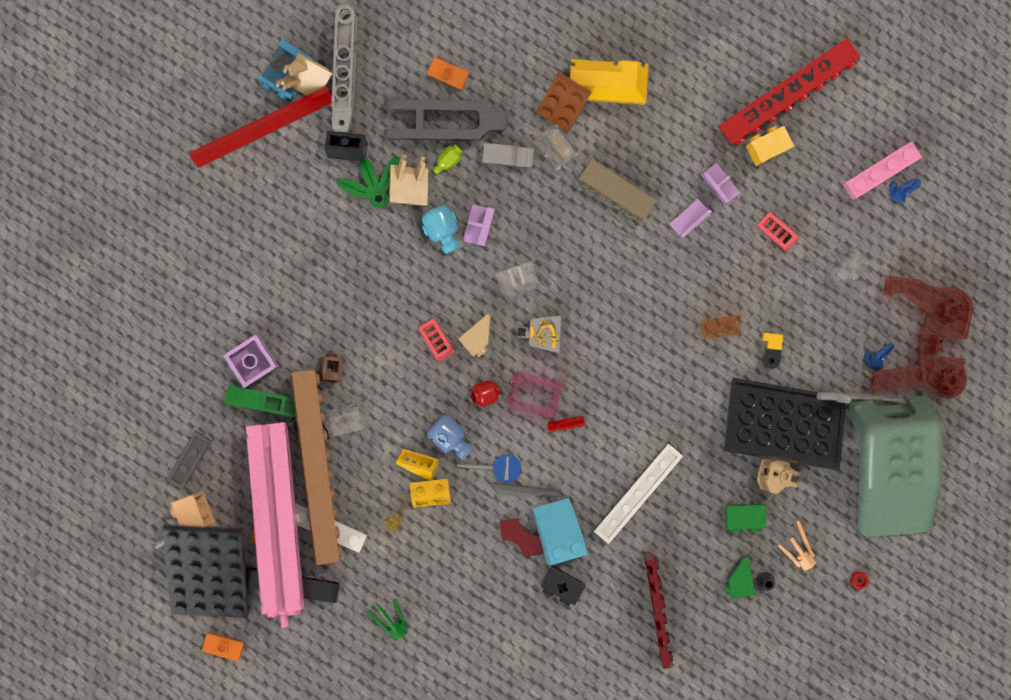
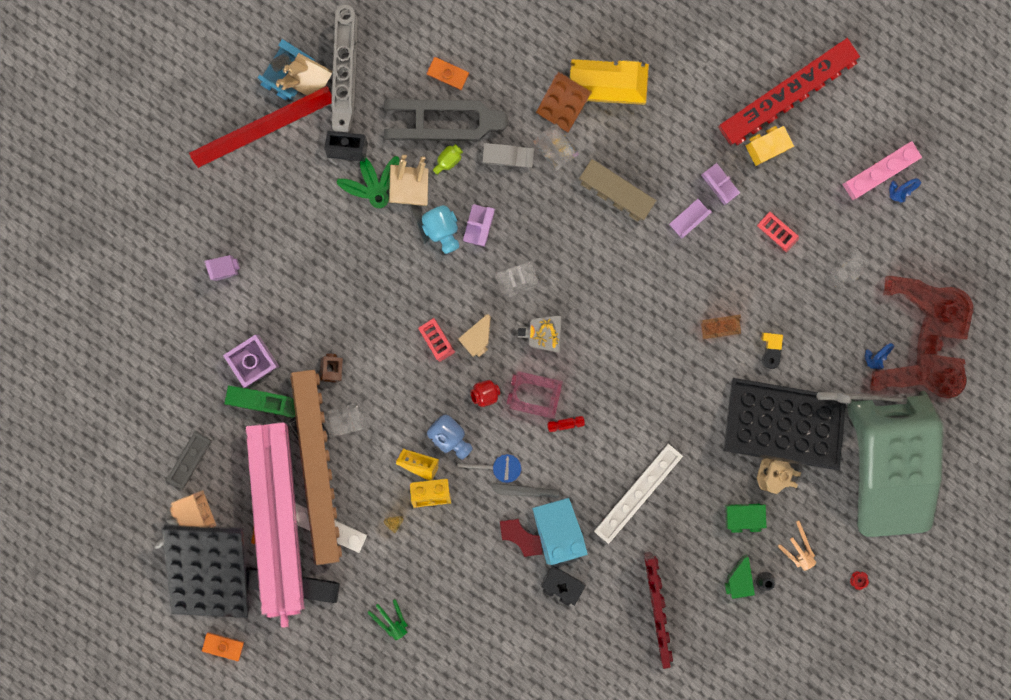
(222, 267): none -> lavender slope

